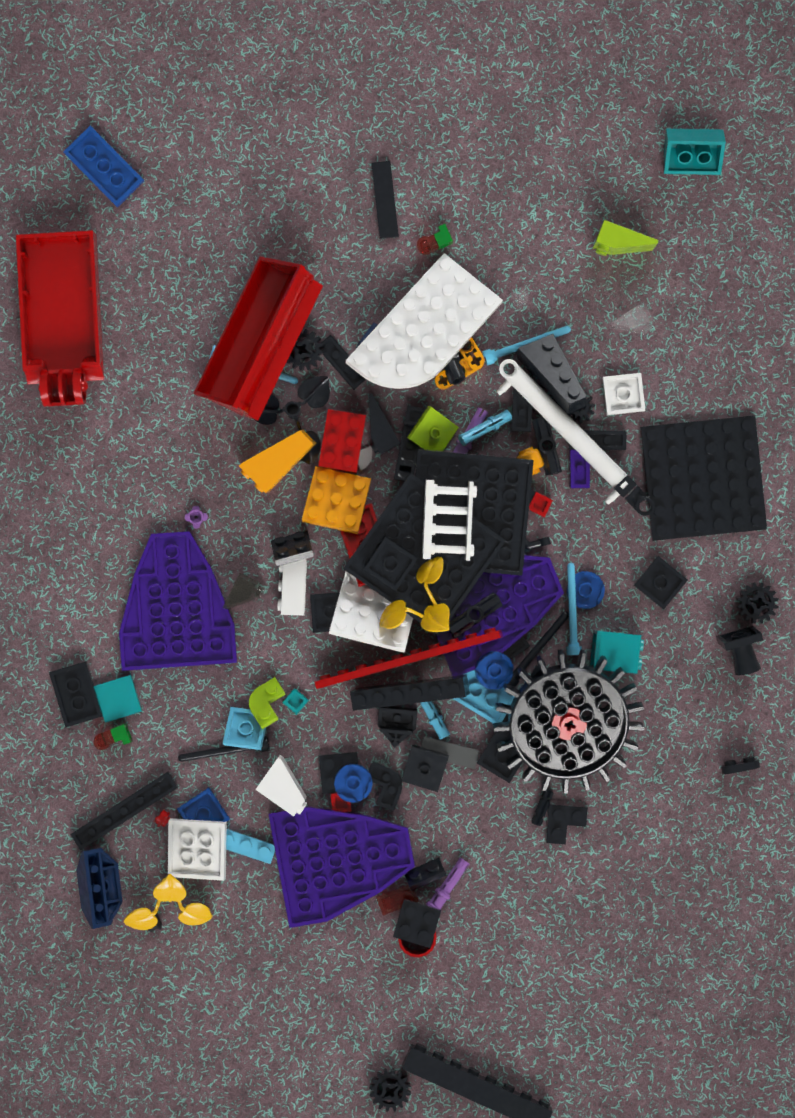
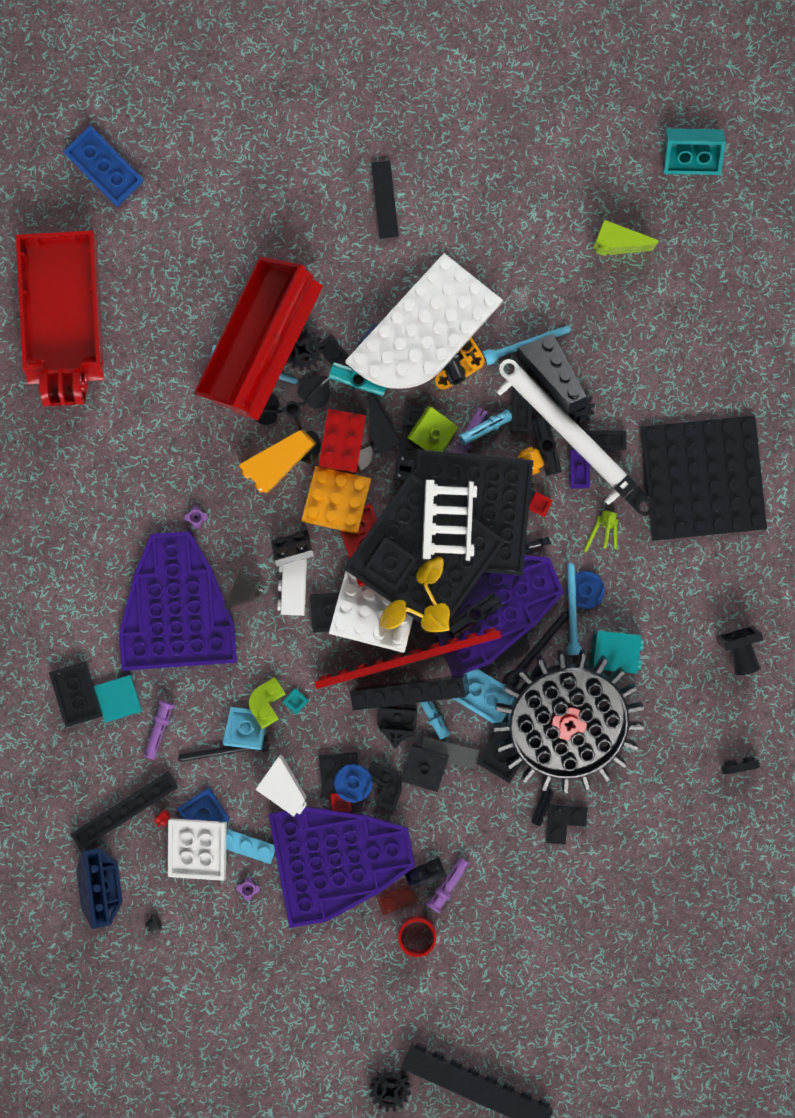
(105, 739): leg -> none
(160, 720): none -> medium lavender pin
(169, 890): yellow plant -> none
(253, 888): none -> medium lavender plate
(346, 374): none -> teal piece
(417, 923): black plate -> none
(435, 242): leg -> none
(494, 670): blue tile -> none
(608, 521): none -> lime plant
(623, 394): white plate -> none
(634, 321): clear slope -> none
(660, 582): black plate -> none
(759, 593): black gear -> none

